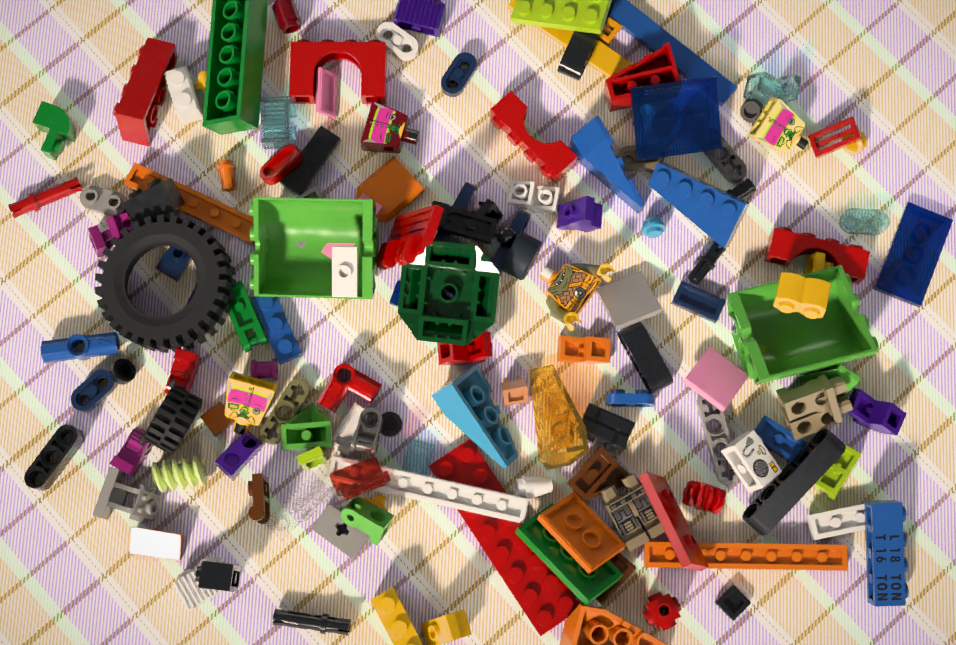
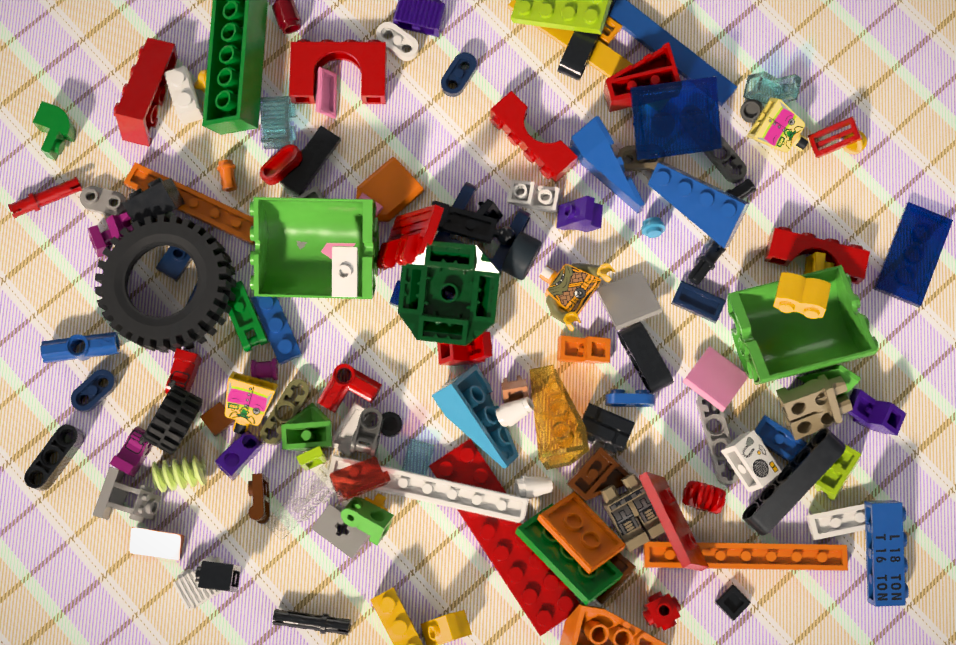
(122, 371): black tile -> none
(387, 130): torso -> none
(514, 411): none -> white cone
(863, 221): clear light blue plate -> none

